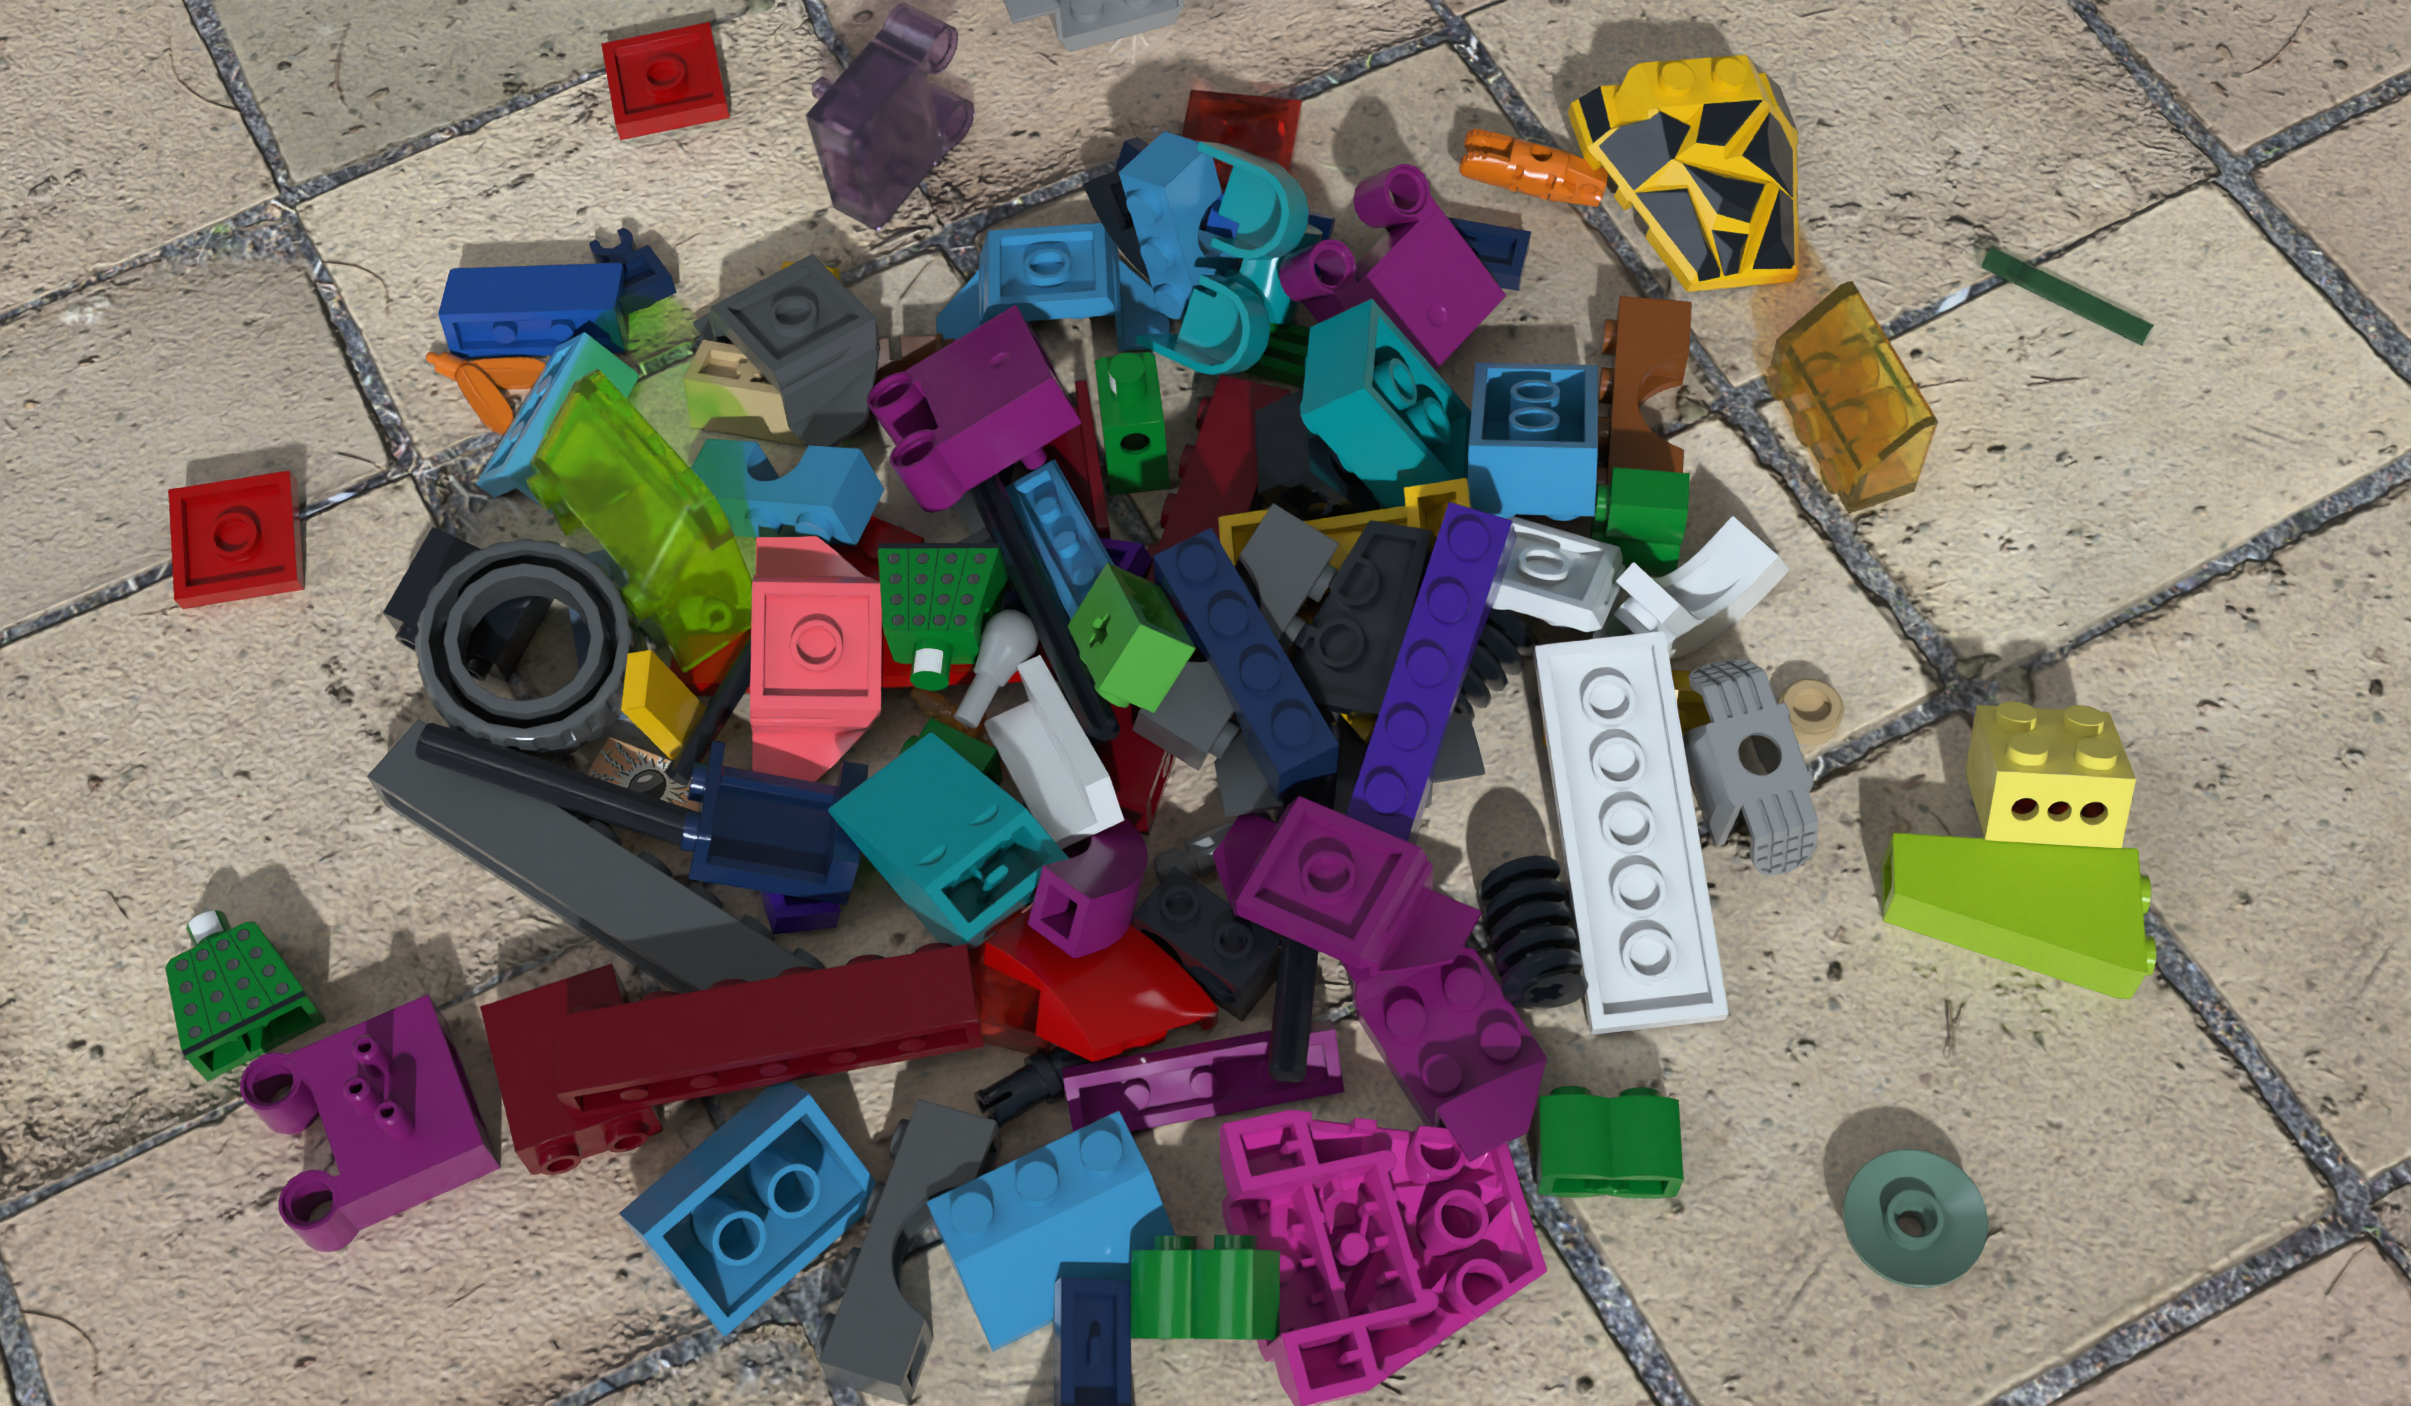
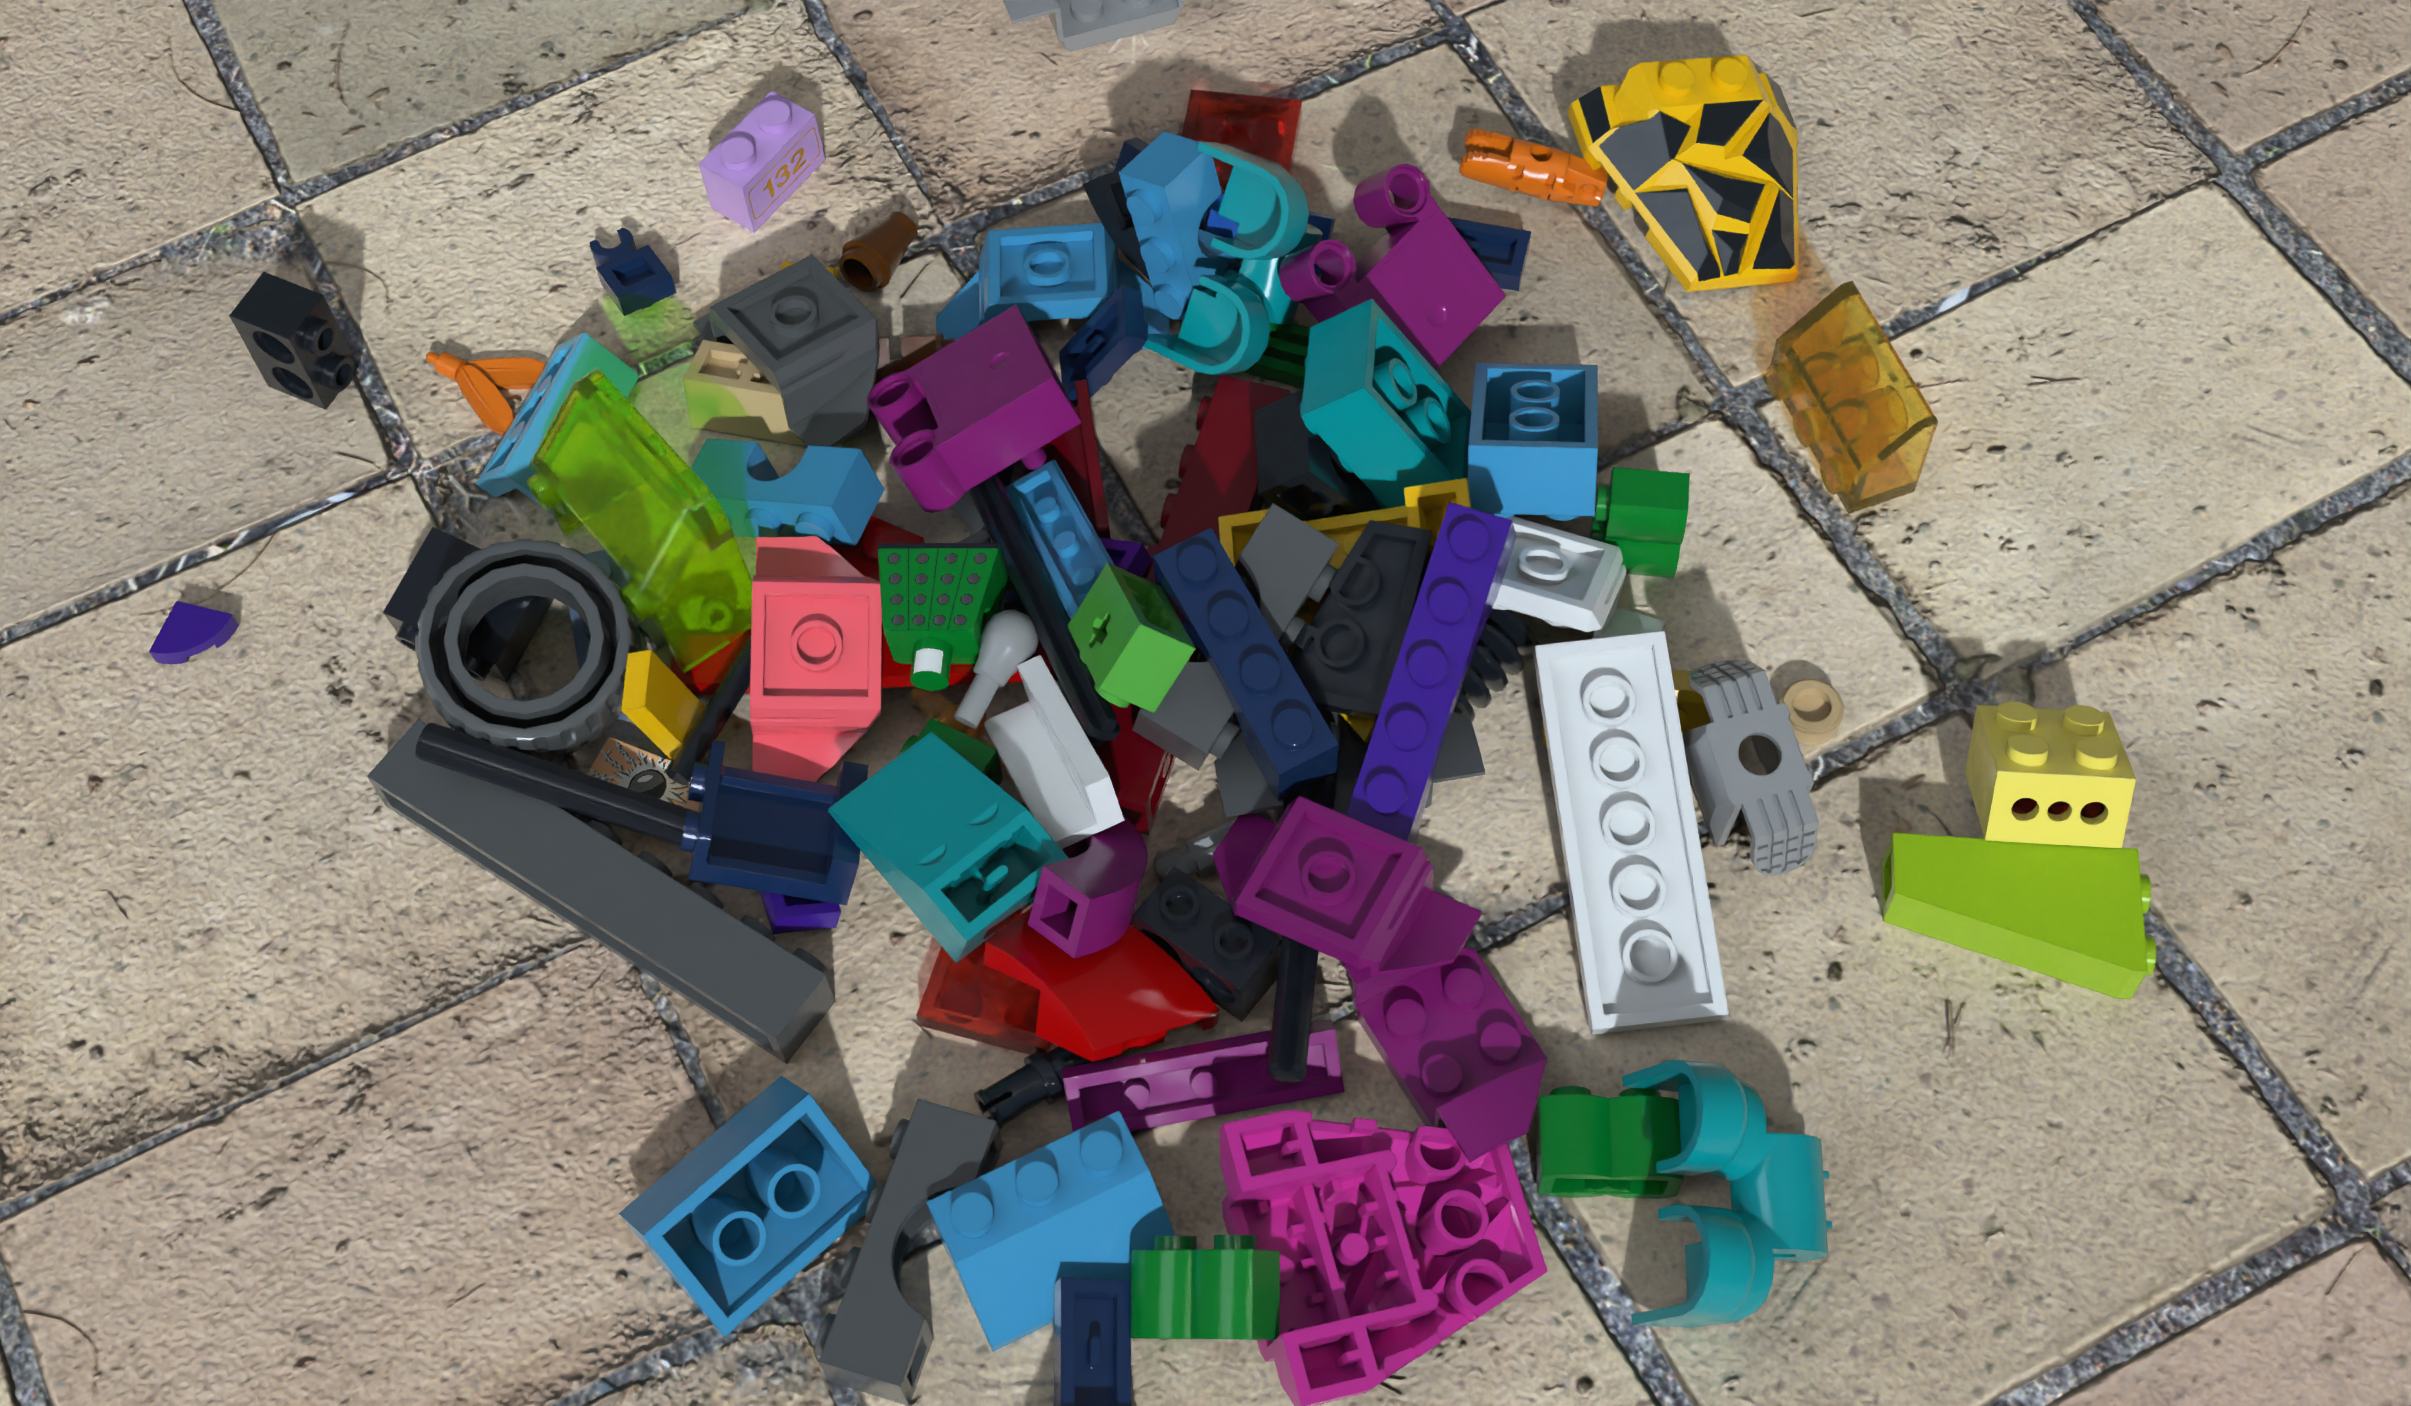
(191, 631): none -> dark purple tile
(234, 996): green torso -> none
(235, 539): red plate -> none
(294, 340): none -> black brick
(392, 1114): magenta piece -> none
(524, 1065): dark red panel -> none
(532, 309): blue panel -> none
(665, 81): red plate -> none
(762, 161): none -> lavender brick
(765, 1030): dark red brick -> none
(874, 255): none -> reddish brown cone
(883, 118): clear purple piece -> none
(1104, 342): none -> dark blue plate
(1130, 405): green torso -> none
(1532, 934): black piece -> none
(1648, 356): dark orange arch -> none
(1704, 593): white arch -> none
(1772, 1187): none -> teal piece
(1934, 1195): sand green dish -> none
(2067, 296): clear green bar -> none

